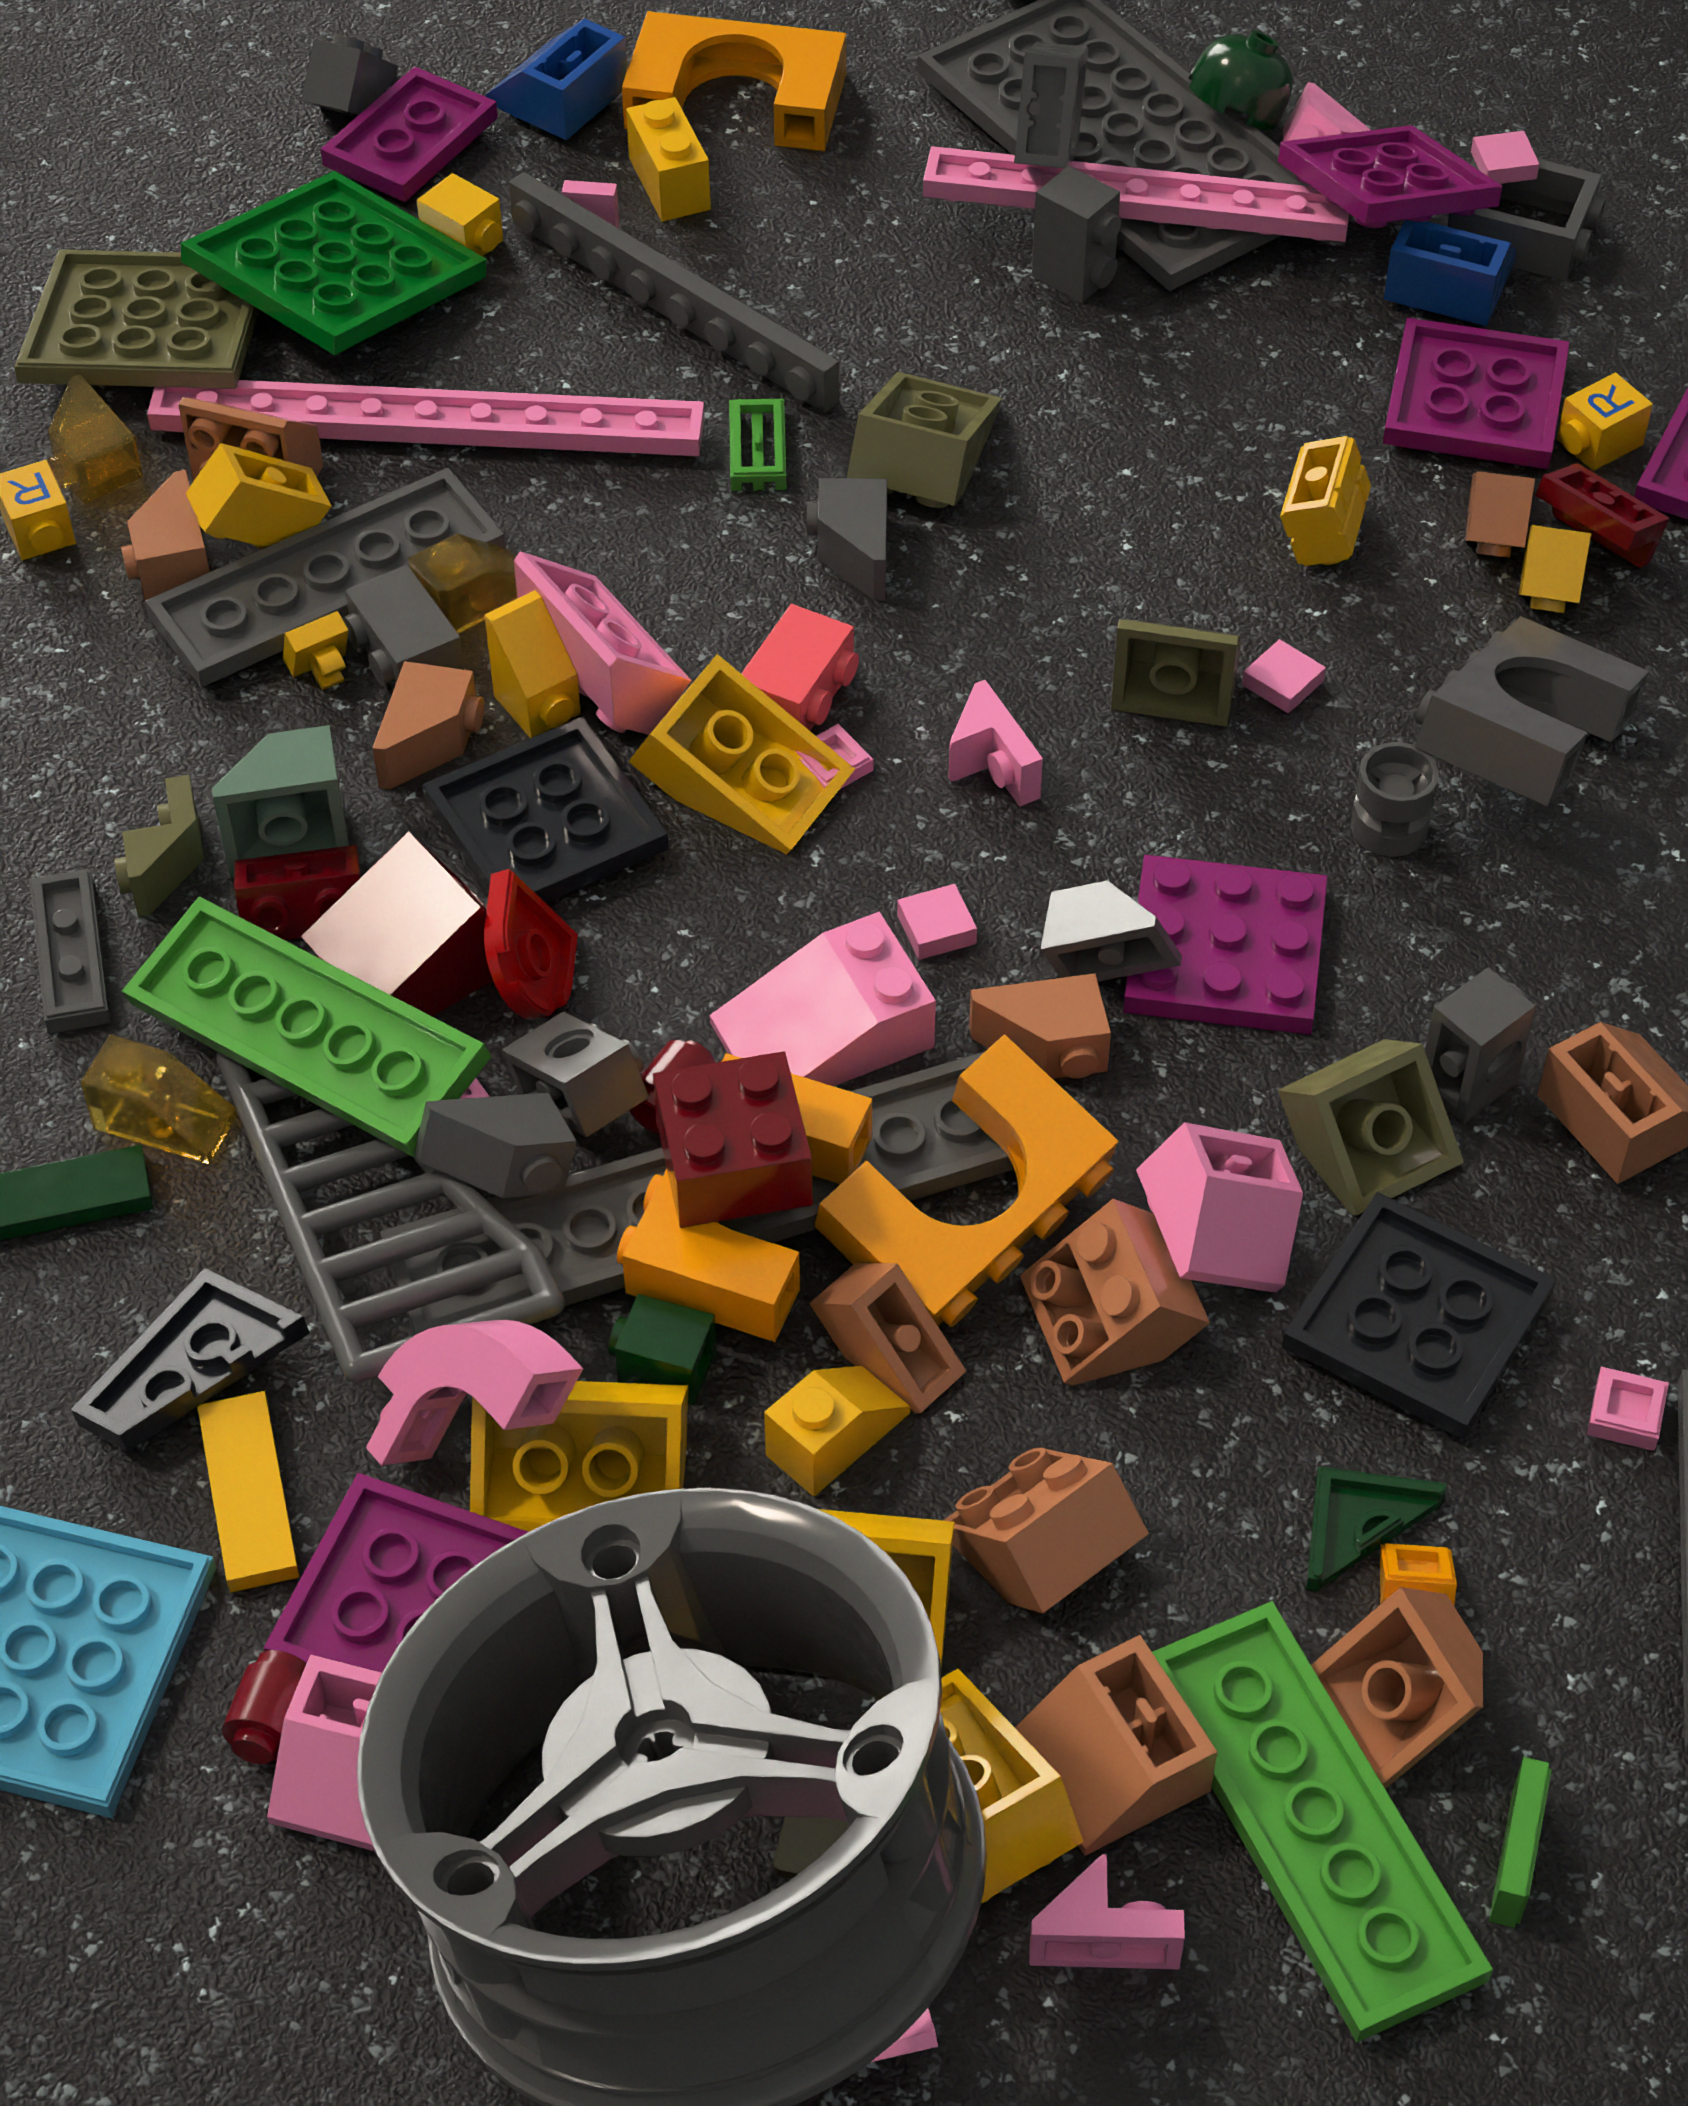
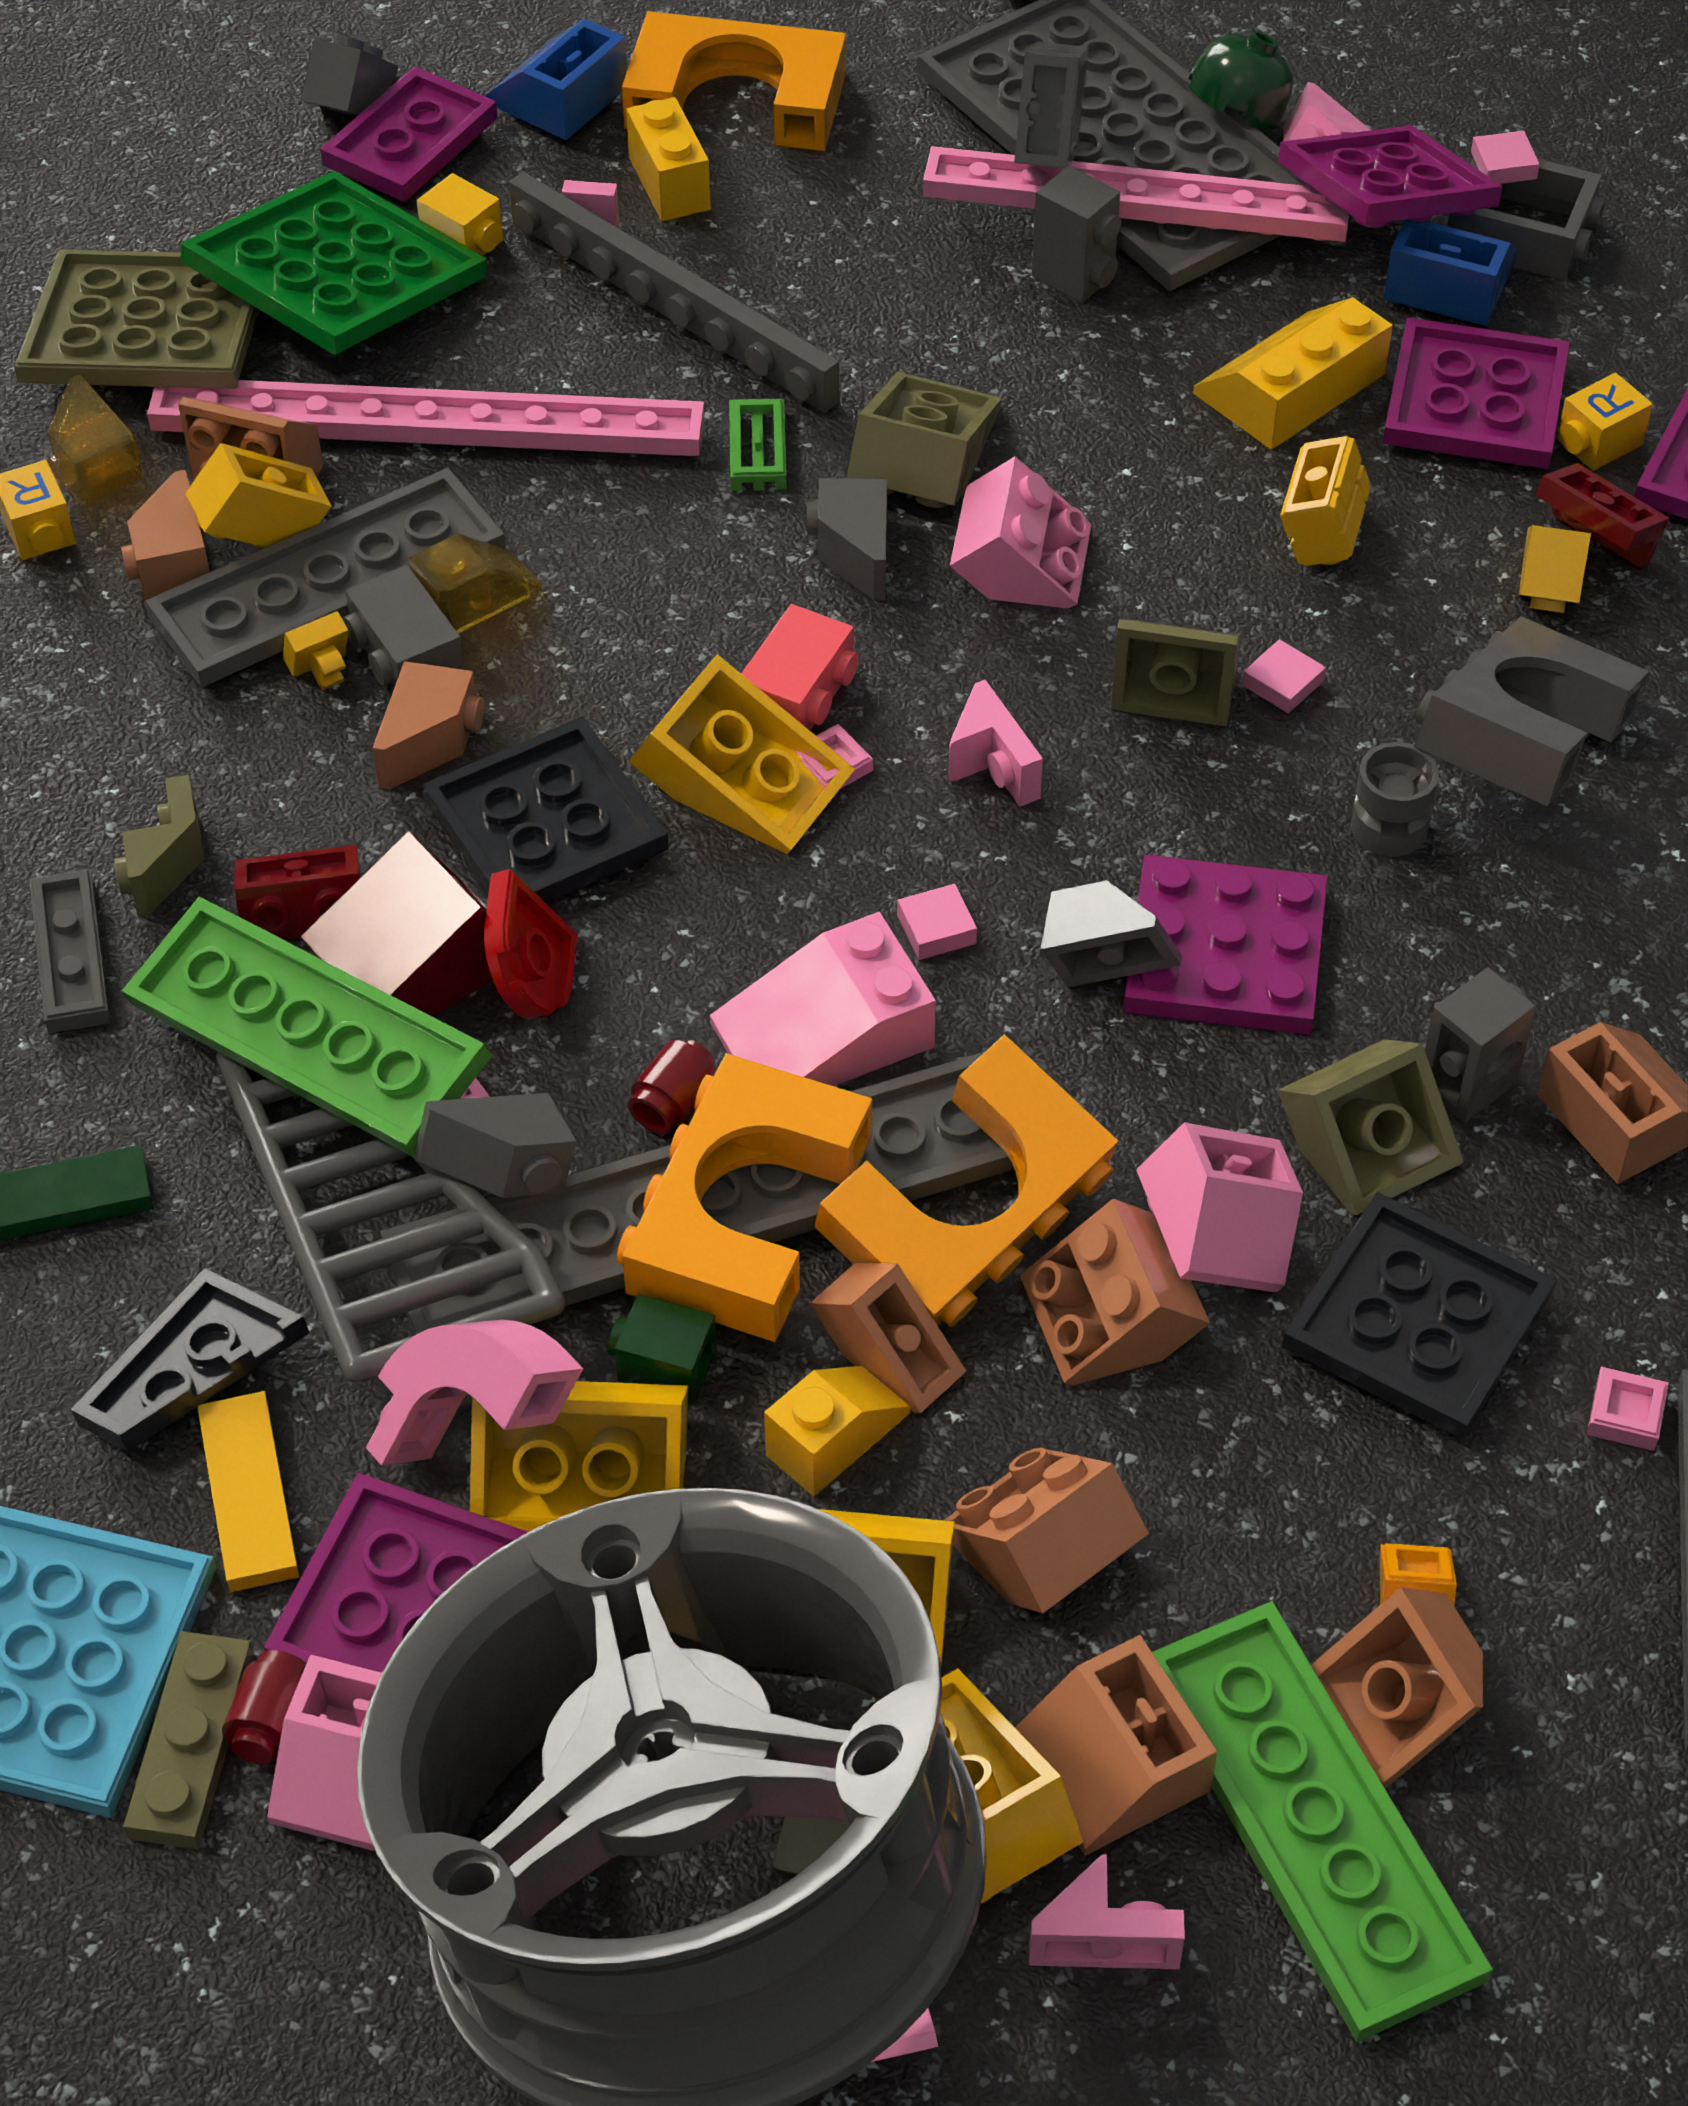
(155, 1100): clear yellow slope -> none
(187, 1742): none -> olive plate
(282, 798): sand green slope -> none
(531, 666): yellow slope -> none
(581, 1068): dark grey brick -> none
(609, 649): bright pink slope -> none
(733, 1139): dark red brick -> none
(1020, 539): none -> bright pink slope
(1050, 1020): nougat slope -> none
(1300, 371): none -> yellow slope
(1358, 1514): dark green tile -> none
(1498, 512): nougat slope -> none
(1520, 1843): bright green tile -> none

